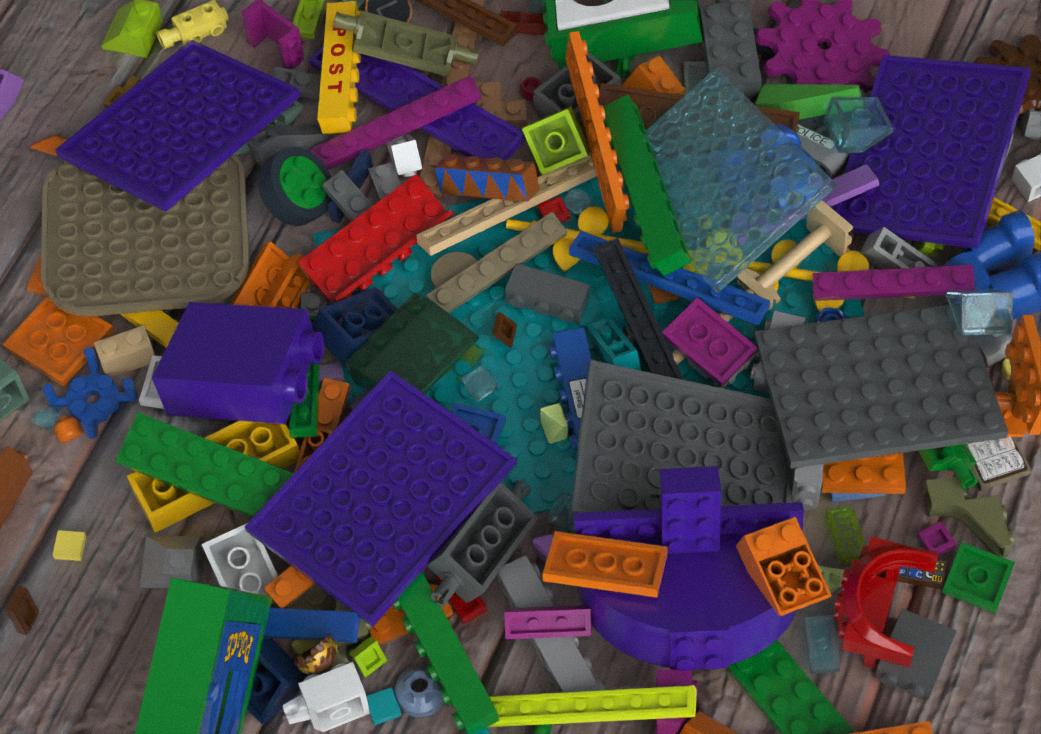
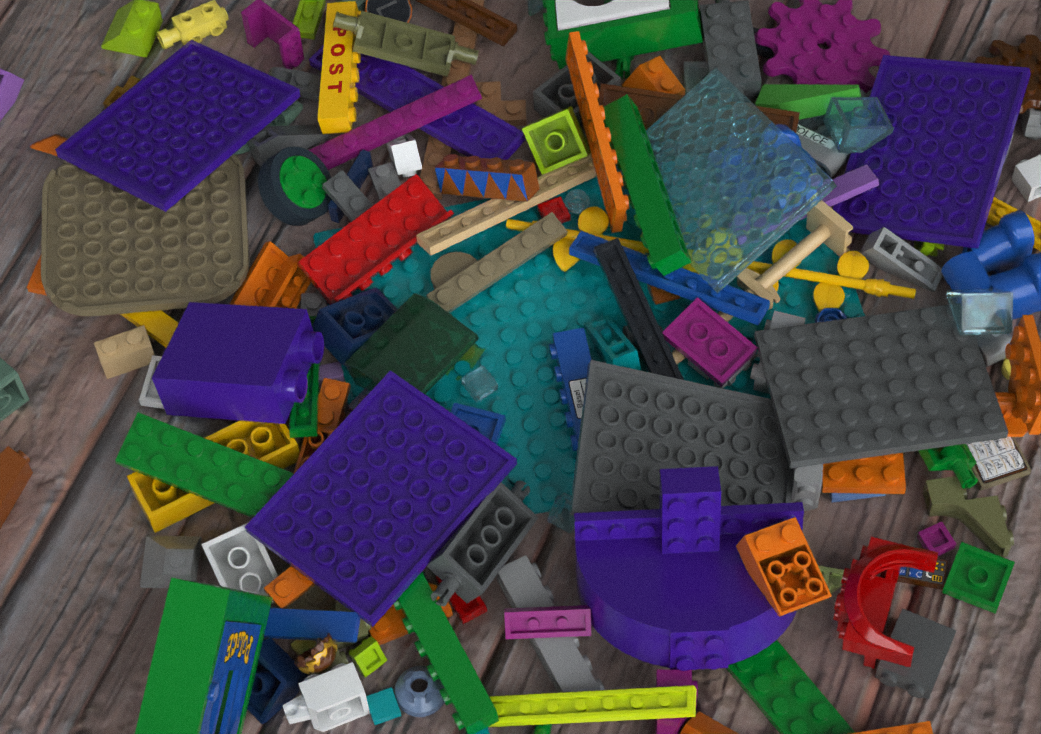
(22, 610): reddish brown tile -> none
(46, 418): clear light blue slope -> none
(56, 340): orange plate -> none
(67, 429): orange piece -> none
(69, 545): light yellow tile -> none
(92, 384): blue plate -> none
(504, 329): reddish brown slope -> none
(526, 22): clear red plate -> none
(528, 86): dark red plate -> none
(542, 546): medium lavender slope -> none
(547, 293): dark grey brick -> none
(554, 423): yellowish green slope -> none
(605, 564): orange plate -> none
(821, 644): clear light blue plate -> none
(845, 534): clear neon green tile -> none
(892, 282): magenta plate -> none

